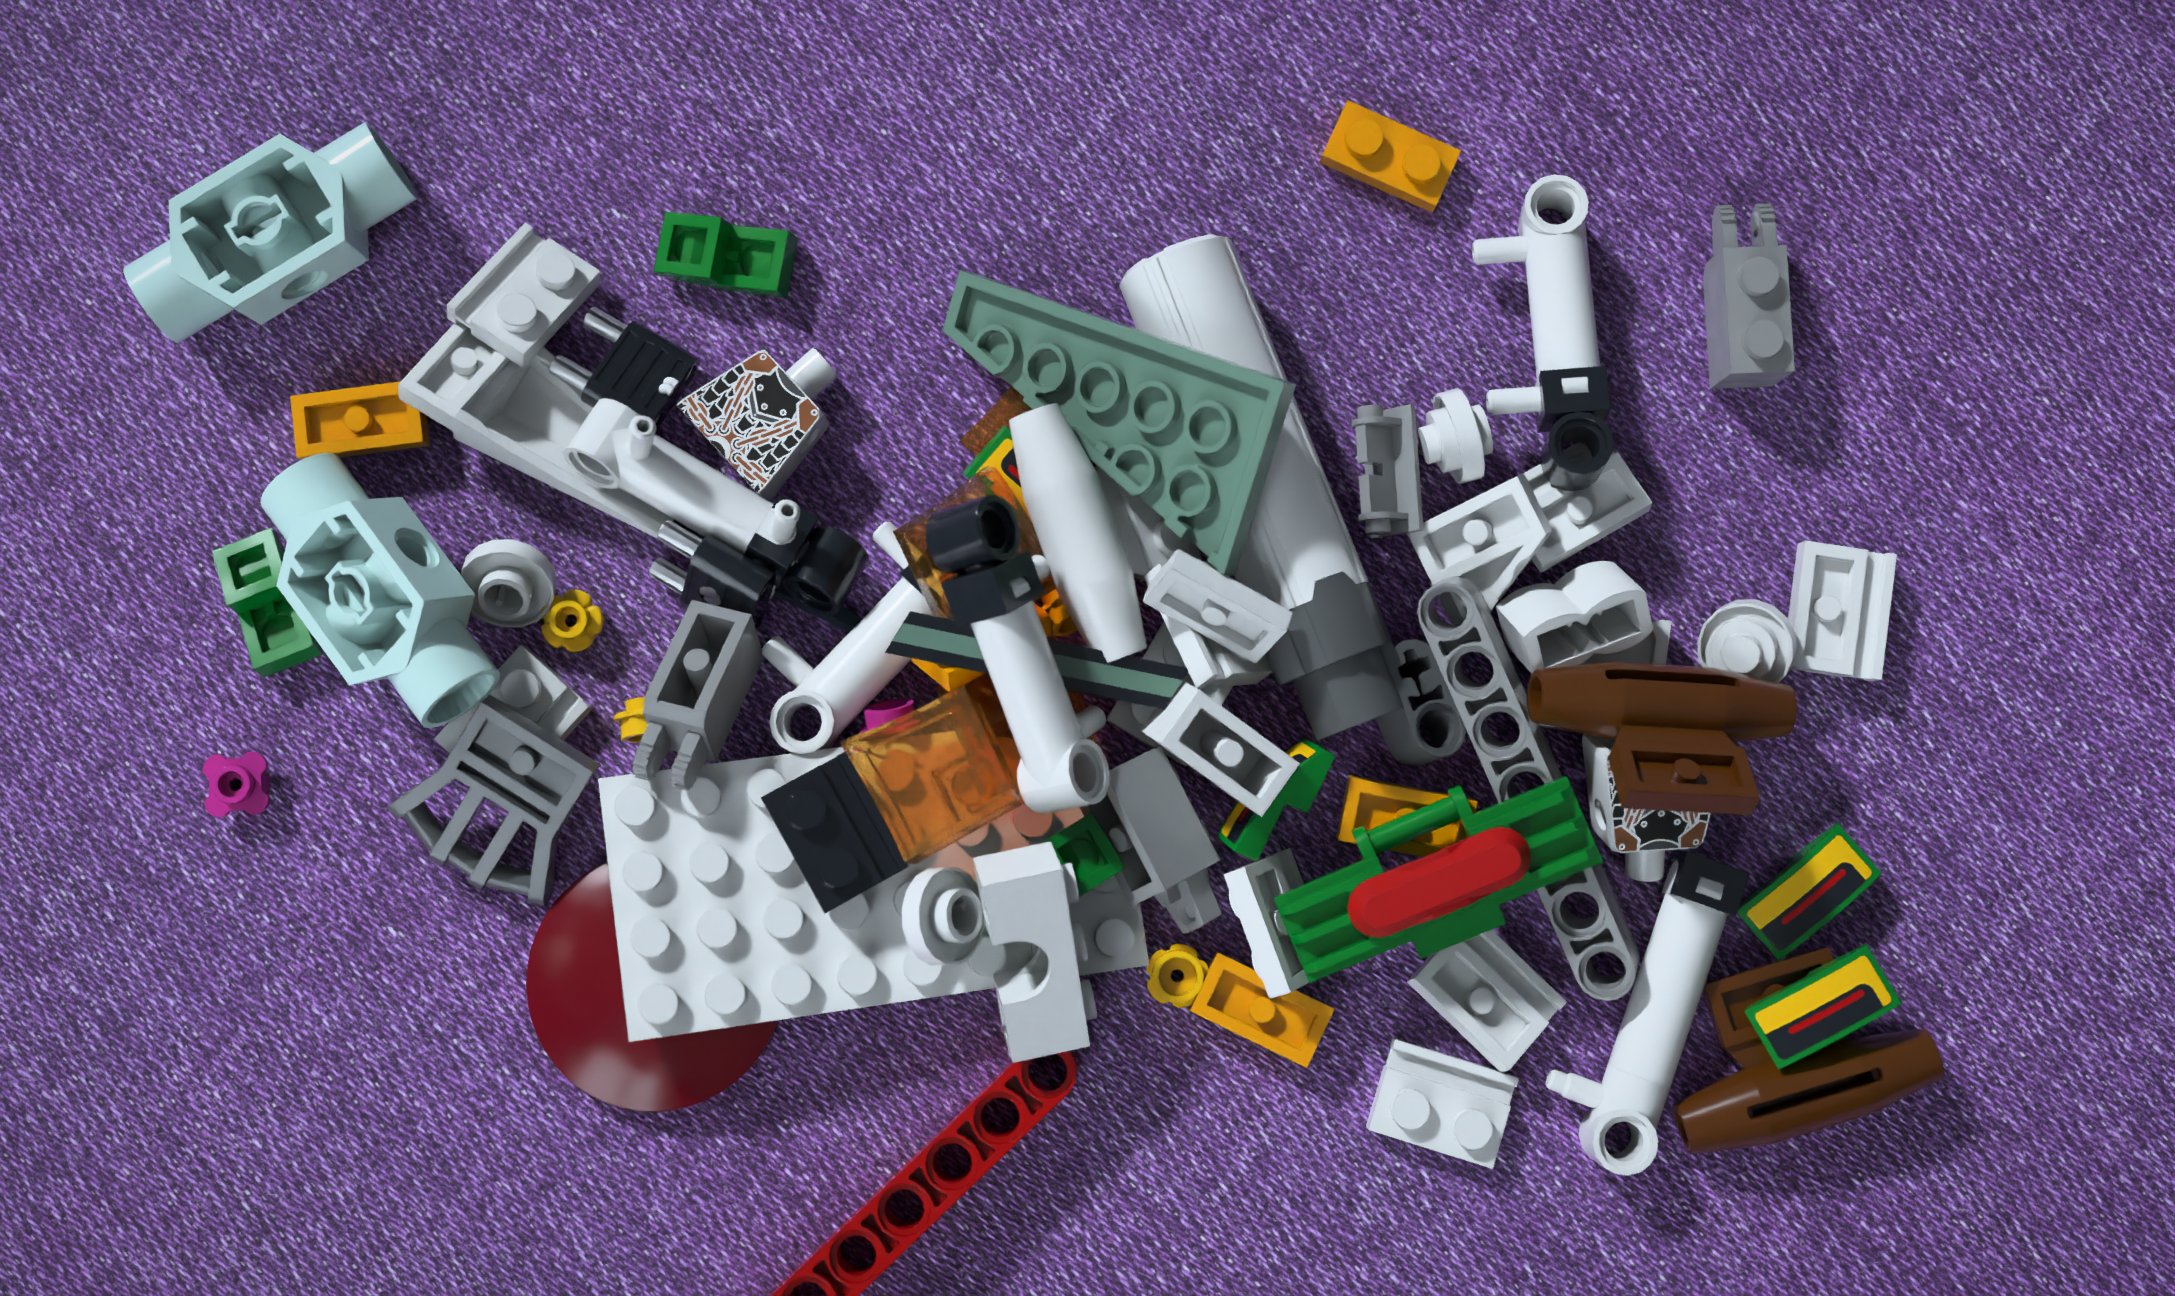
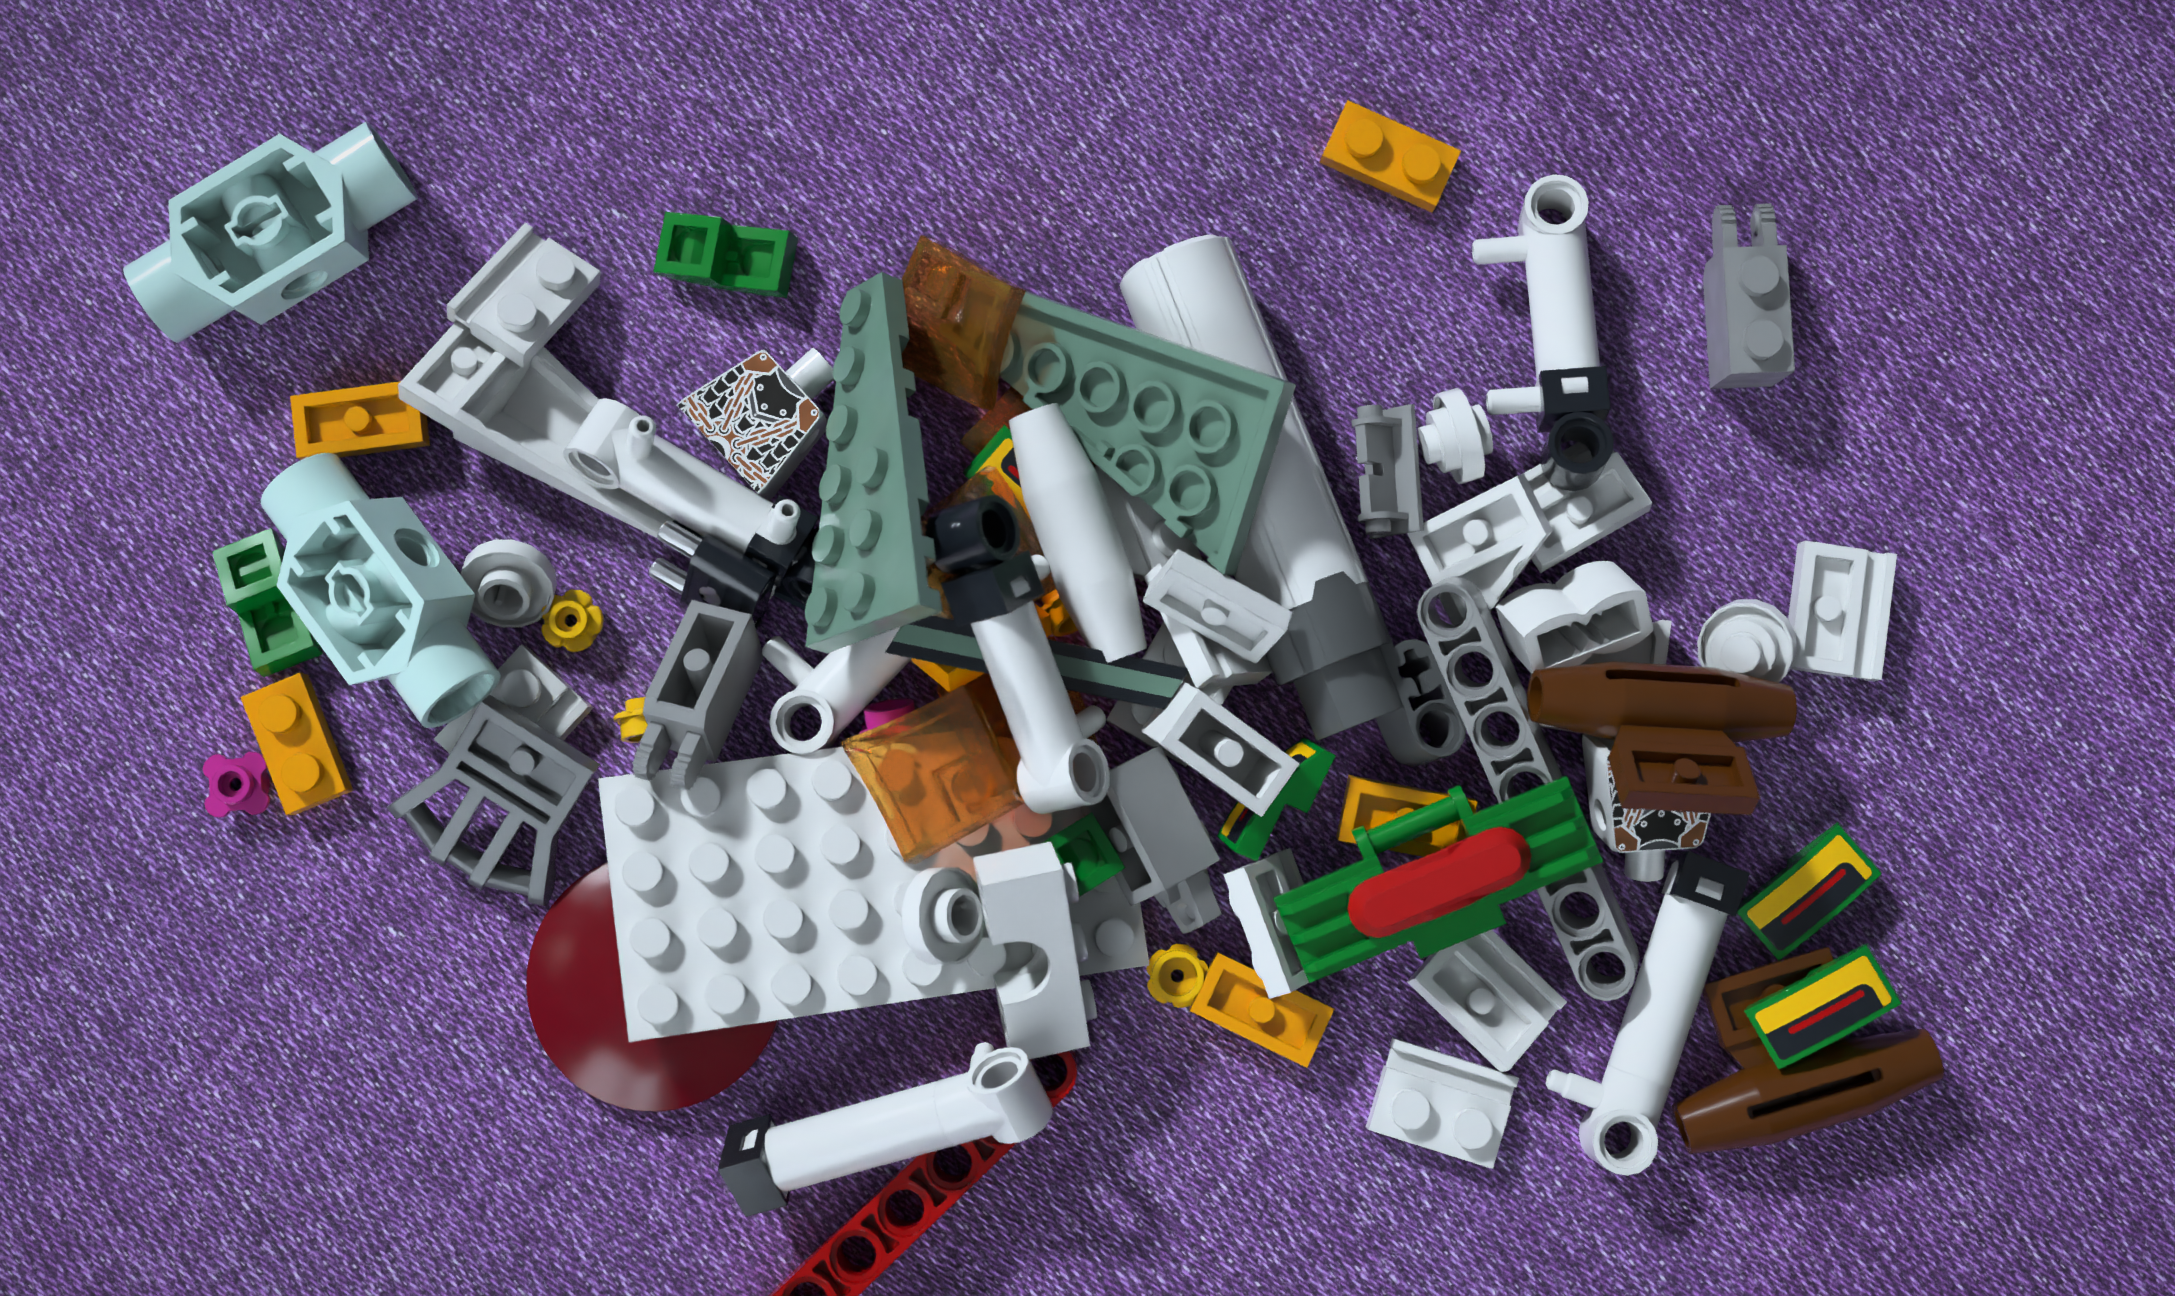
(296, 744): none -> light orange plate
(637, 371): black piece -> none
(834, 832): black plate -> none
(874, 483): none -> sand green wing
(957, 321): none -> clear orange plate
(994, 1098): none -> white piece

